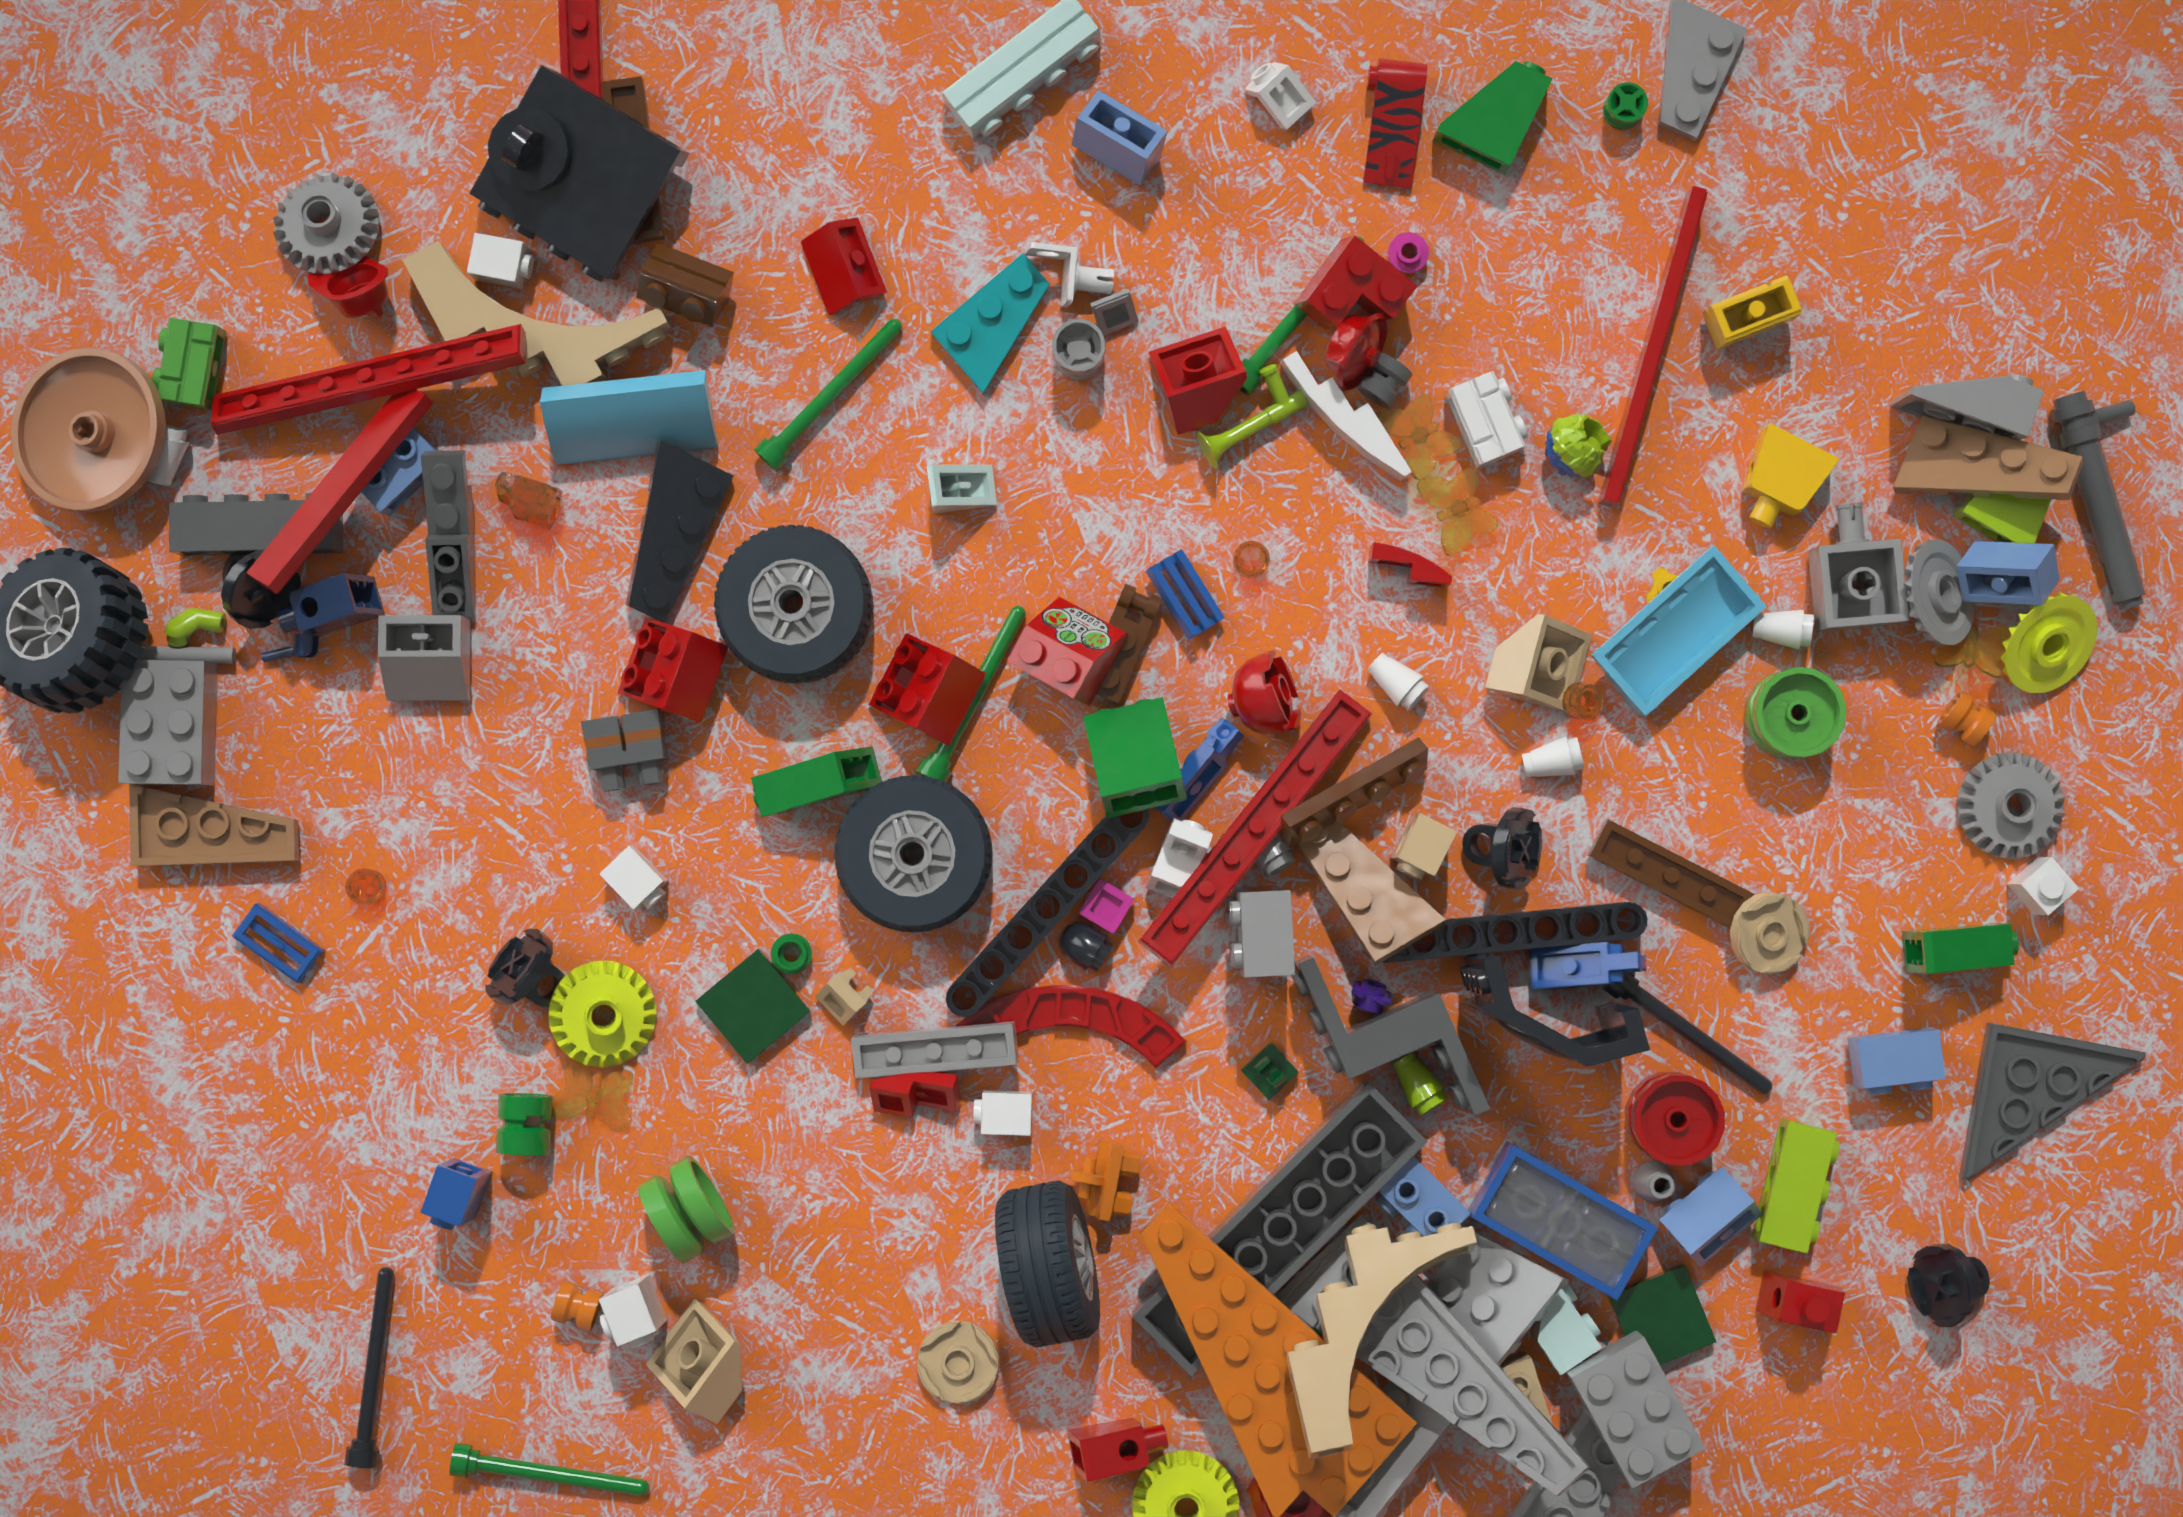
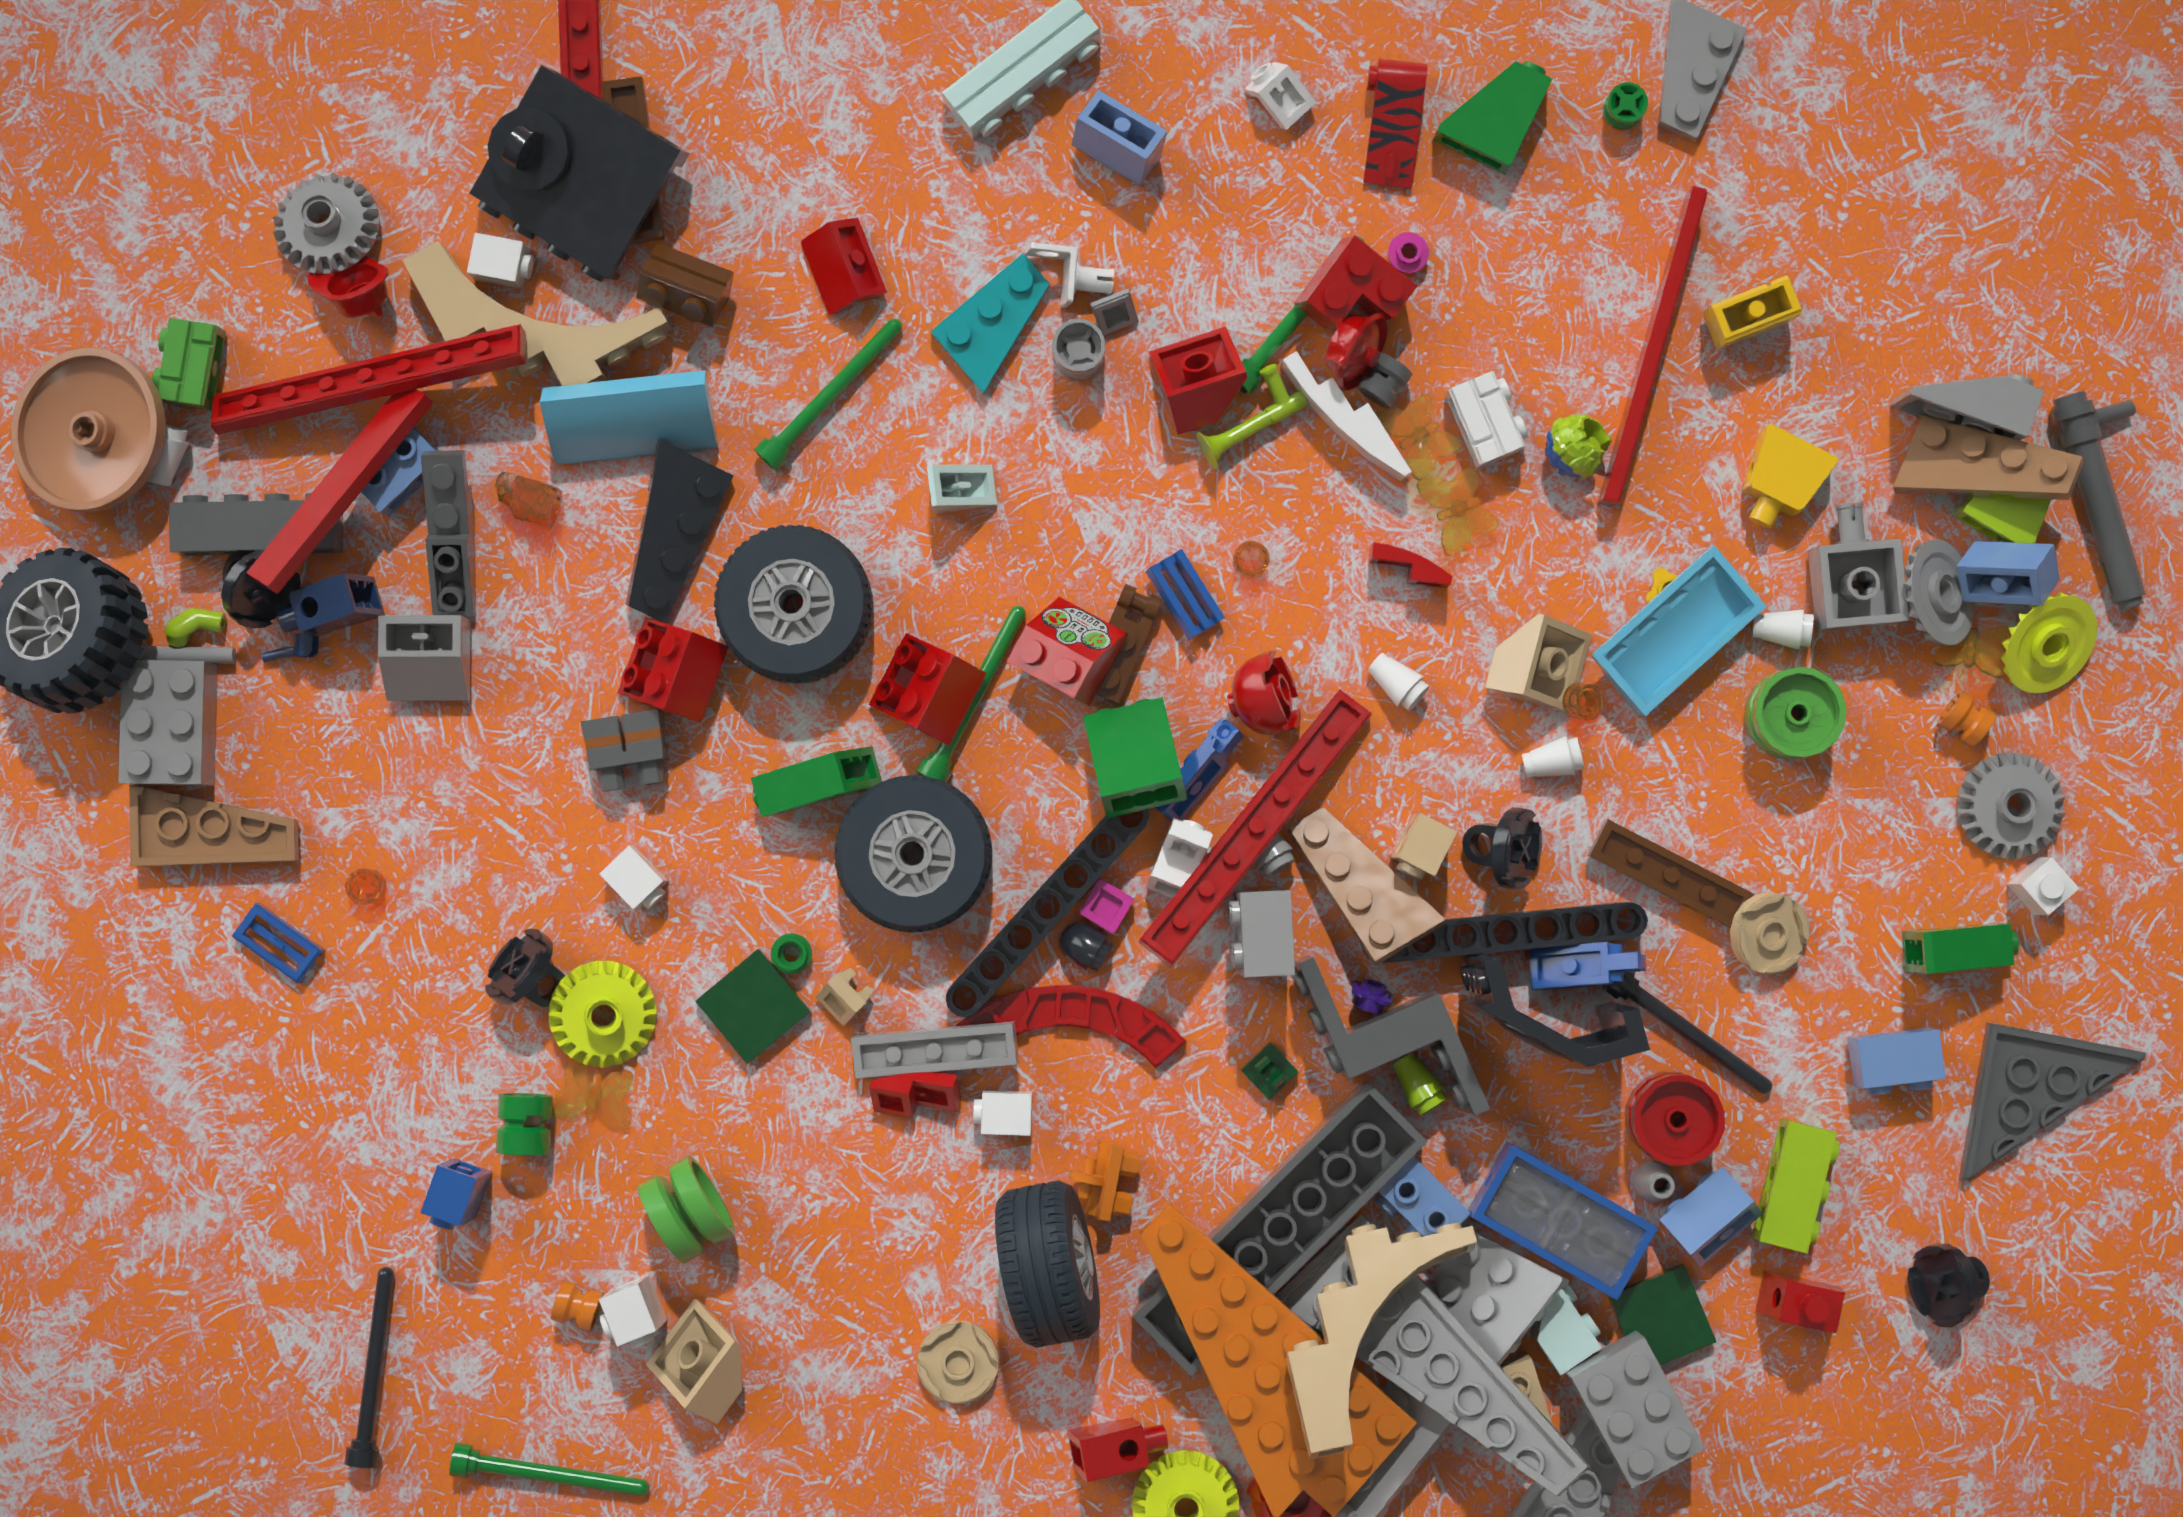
(1344, 798): reddish brown plate -> none

